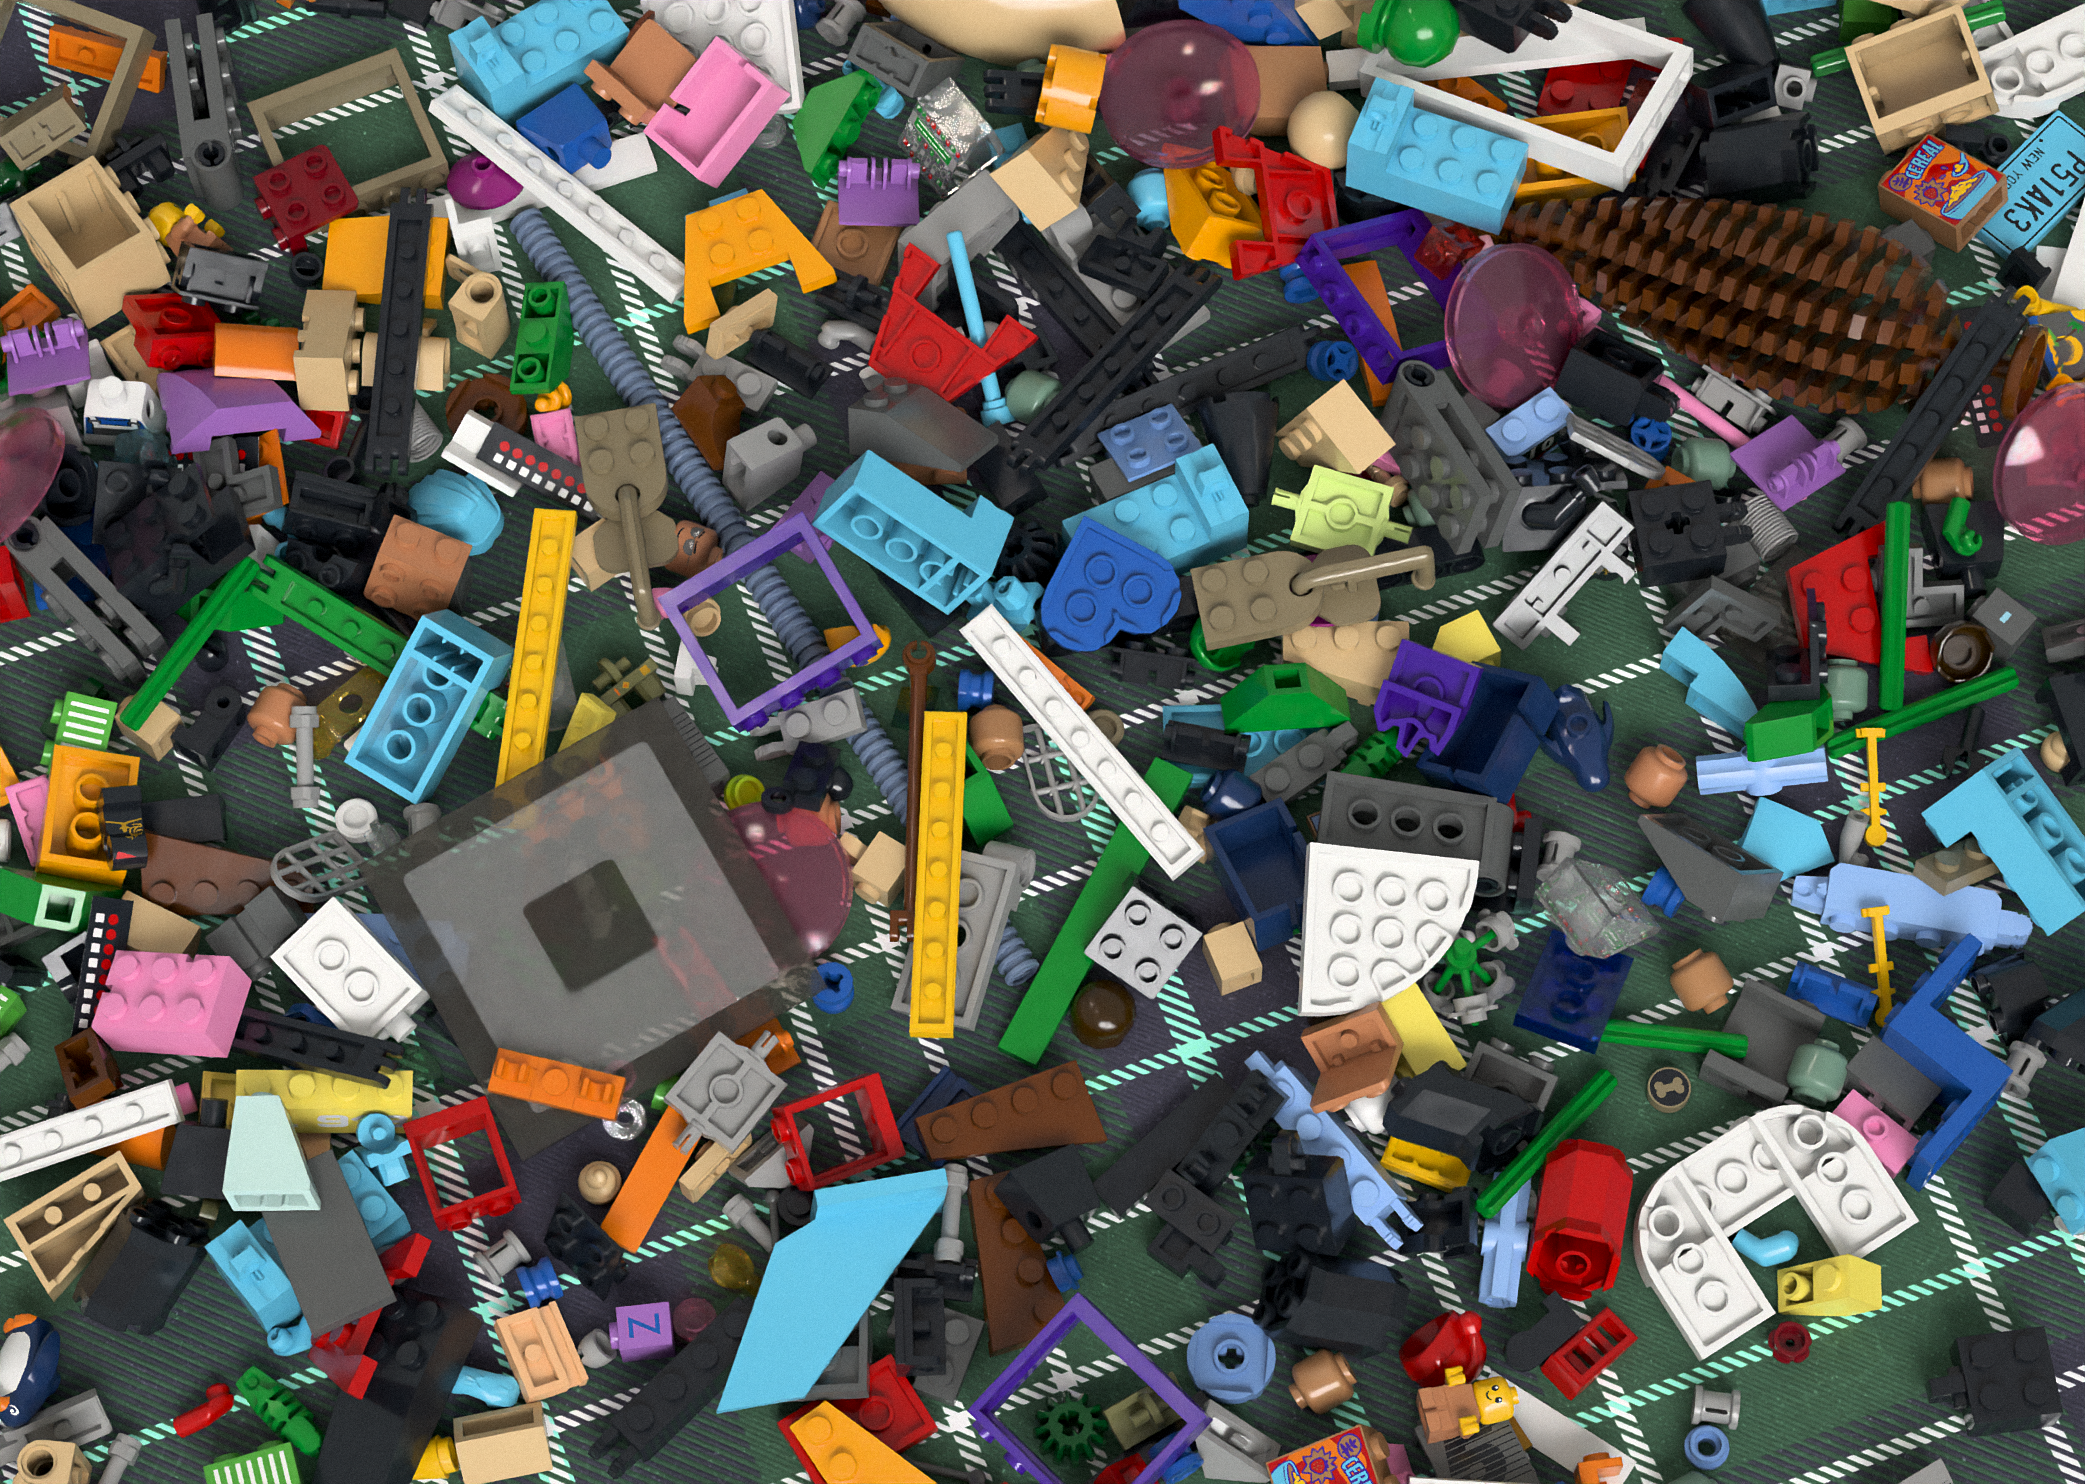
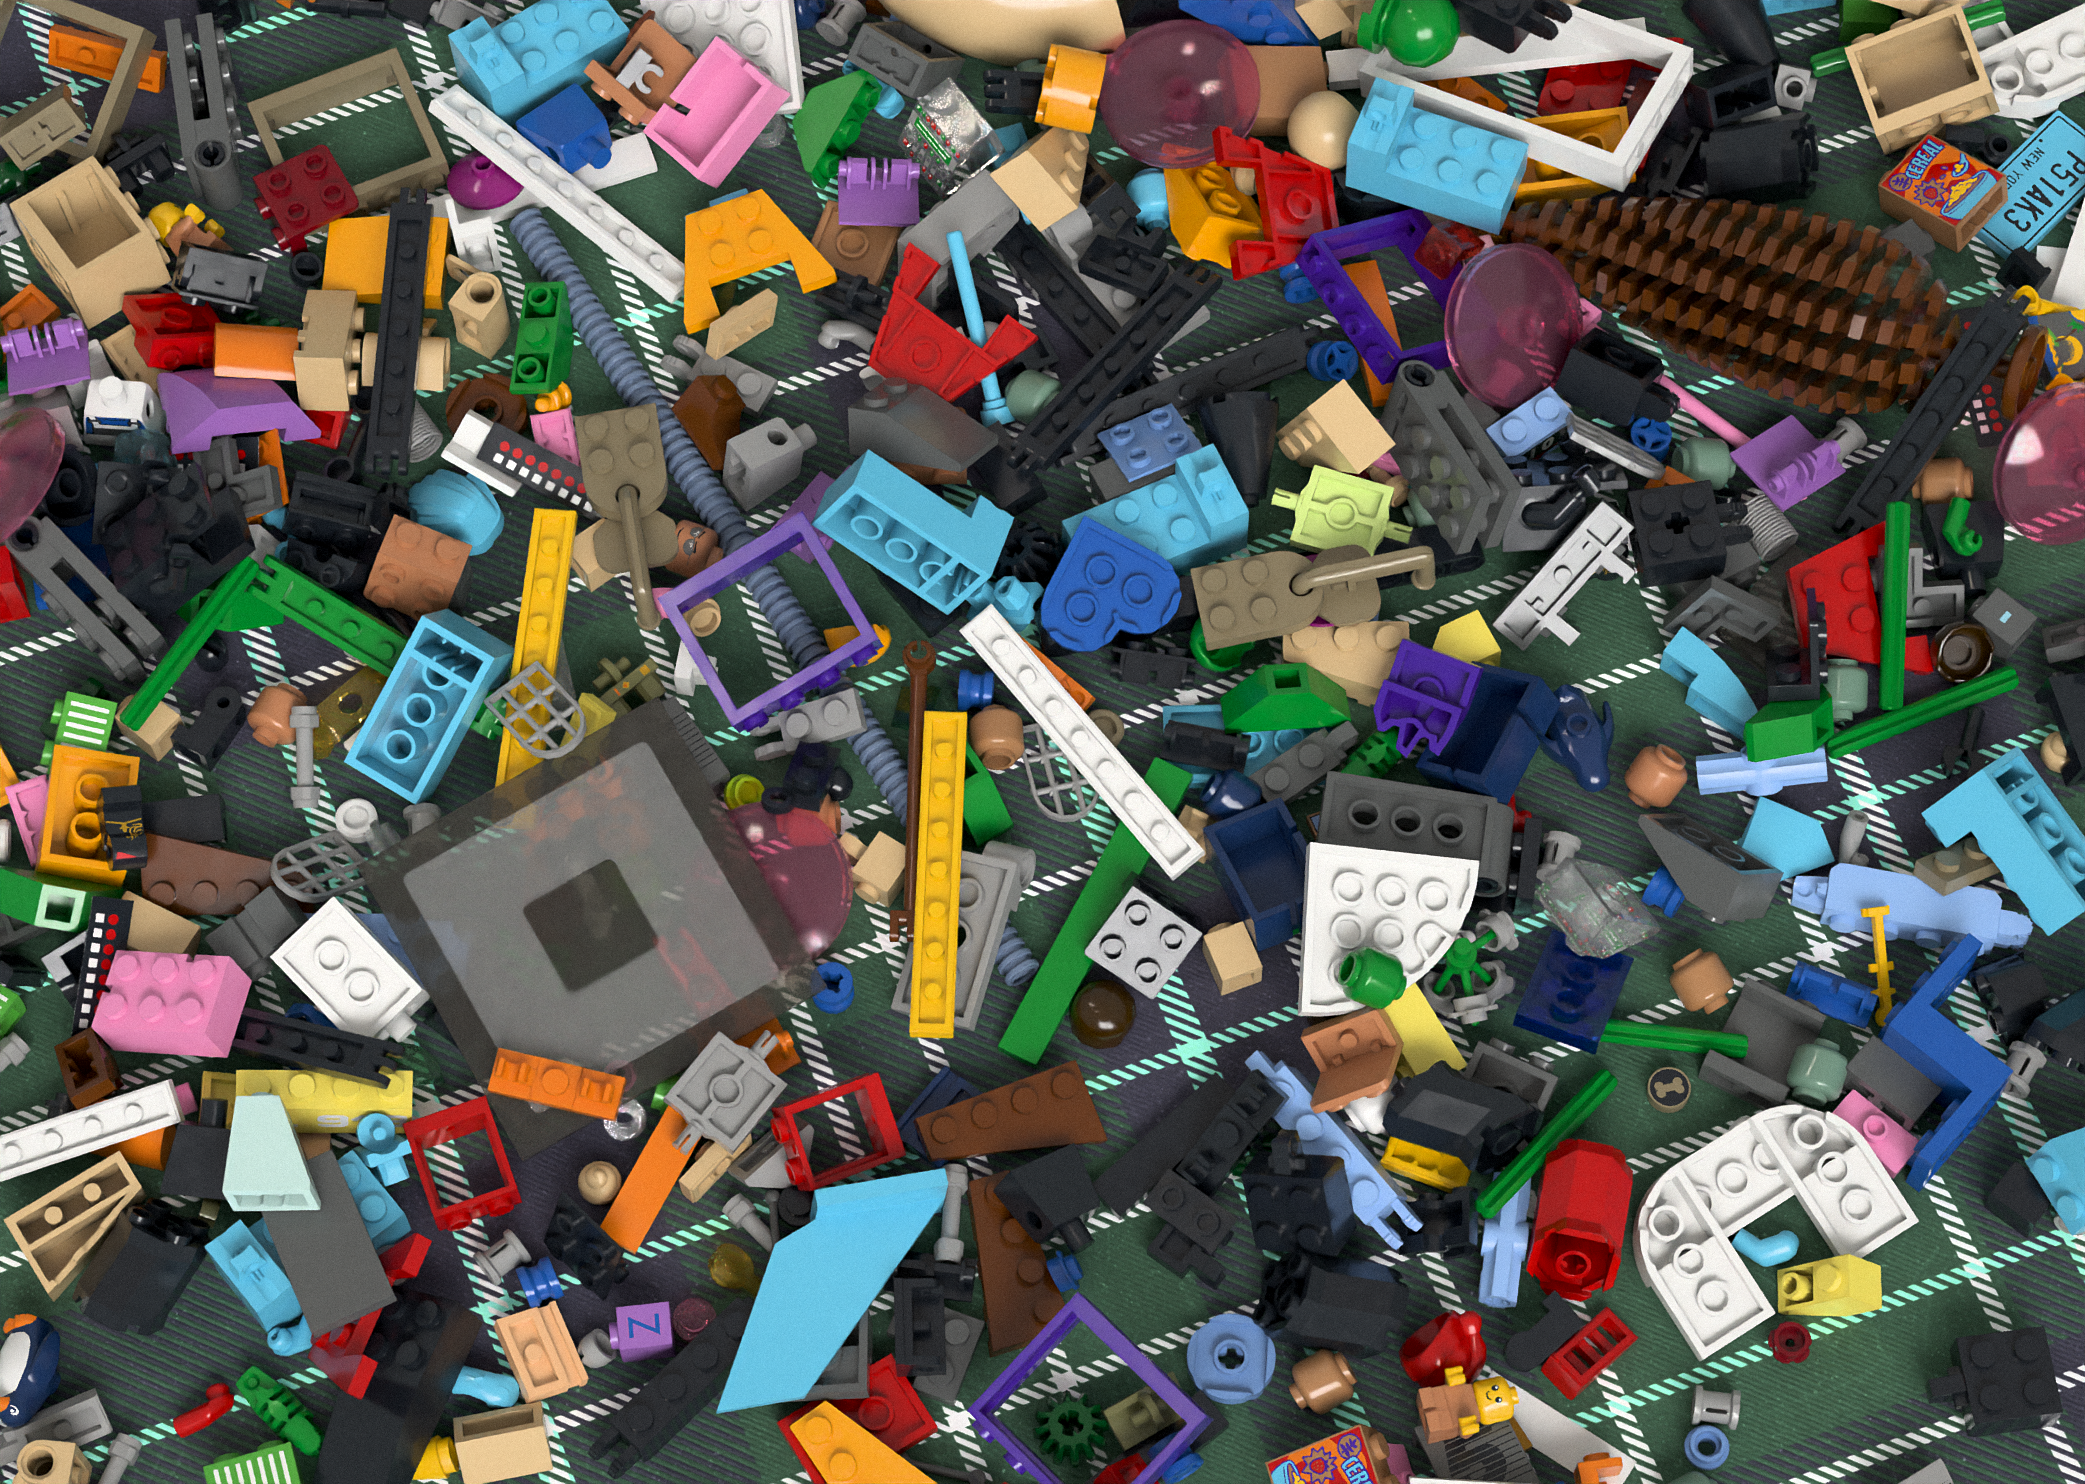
(521, 712): none -> light grey window
(635, 66): none -> tile
(787, 363): black hinge -> none
(1234, 1448): light grey slope -> none
(1372, 977): none -> green head
(1748, 406): light grey hinge -> none
(1875, 834): yellow piece -> none

